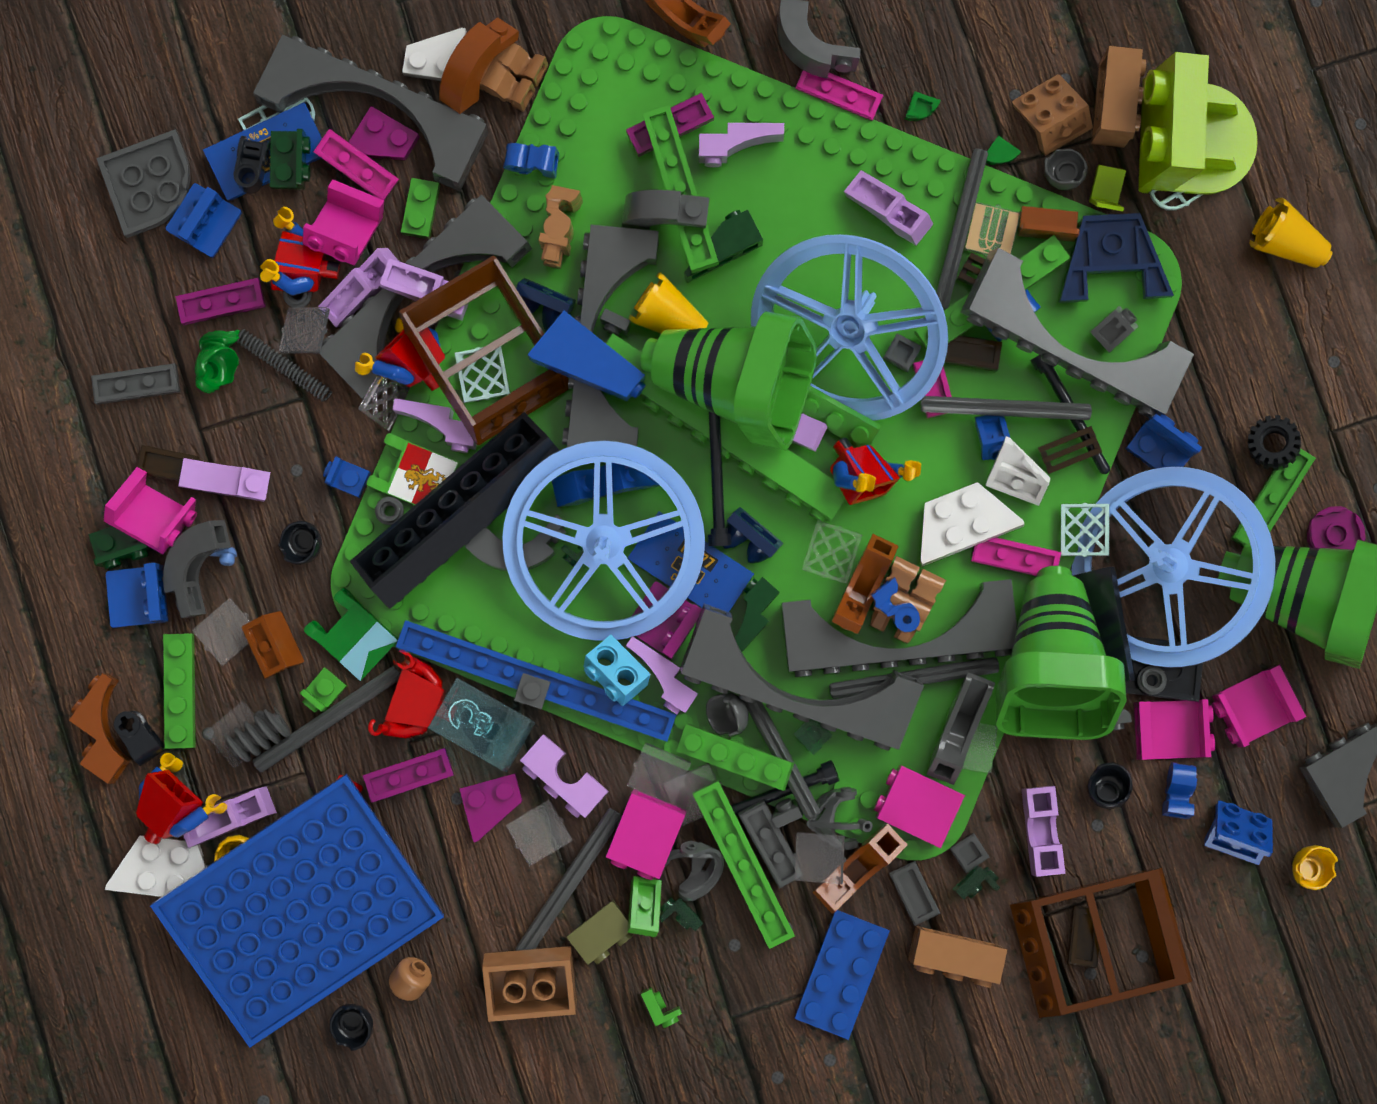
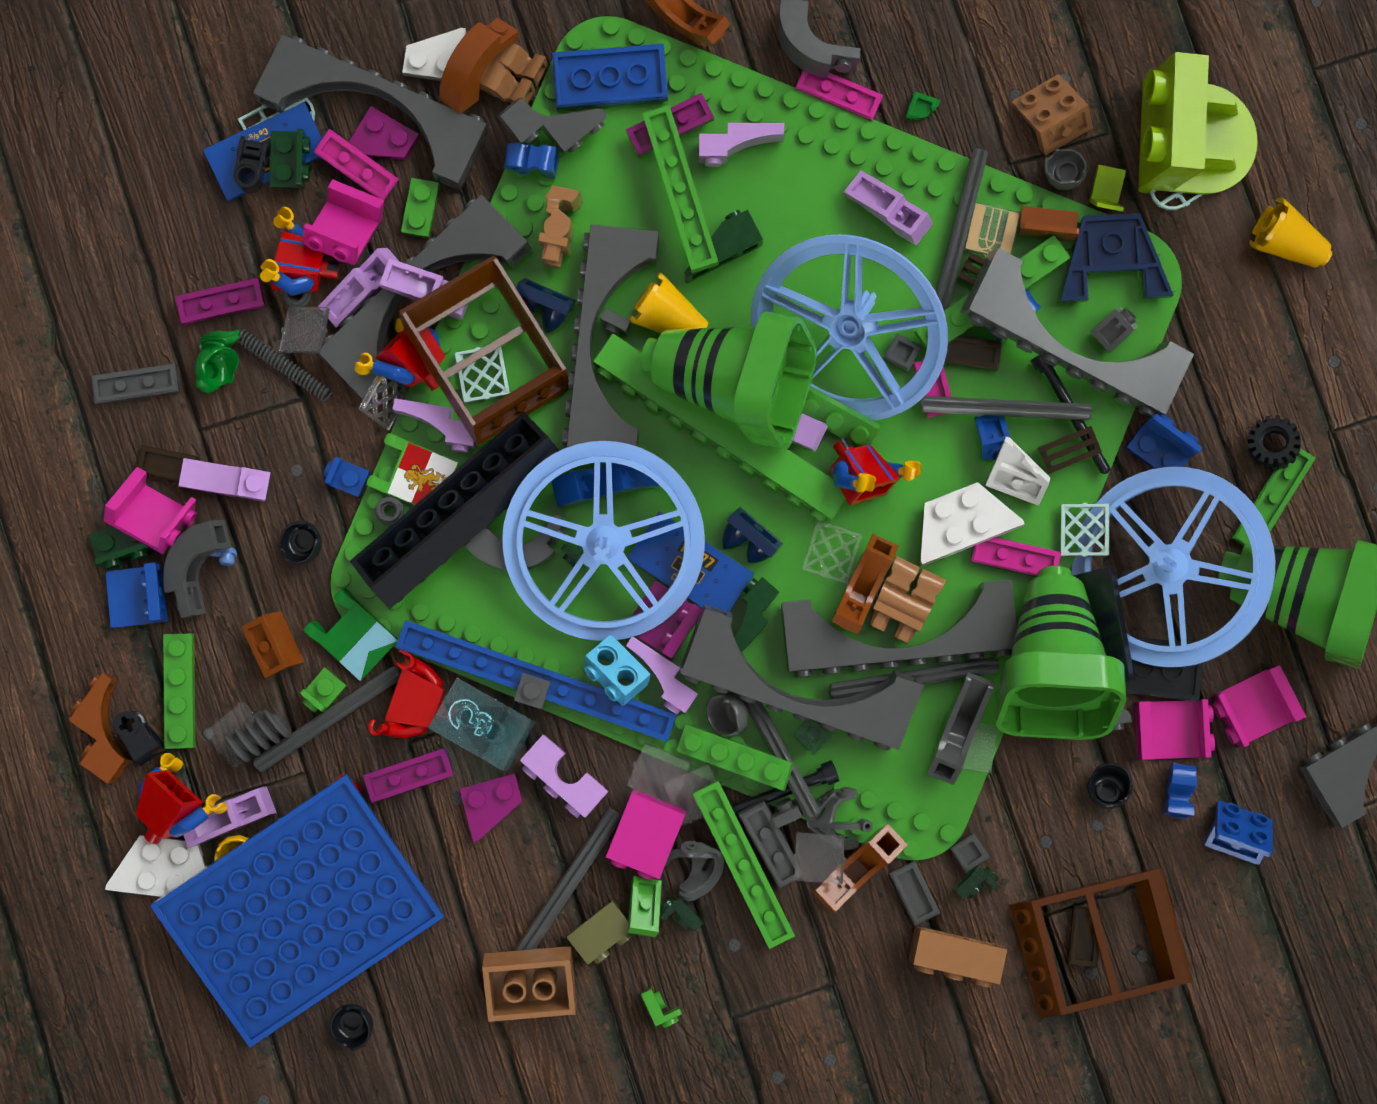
(147, 181): dark grey plate -> none
(203, 220): blue bracket -> none
(223, 632): clear piece -> none
(410, 979): medium nougat head -> none
(539, 832): clear piece -> none
(562, 129): none -> dark grey arch
(585, 358): blue slope -> none
(610, 76): none -> blue tile
(656, 207): dark grey arch -> none
(719, 534): black piece -> none
(841, 974): blue plate -> none
(904, 614): blue leg -> none
(918, 805): dark pink panel -> none
(1001, 152): green tile -> none
(1041, 830): lavender arch -> none
(1118, 96): medium nougat brick -> none
(1160, 677): dark grey plate -> none
(1314, 867): yellow hair -> none
(1335, 529): magenta tile -> none

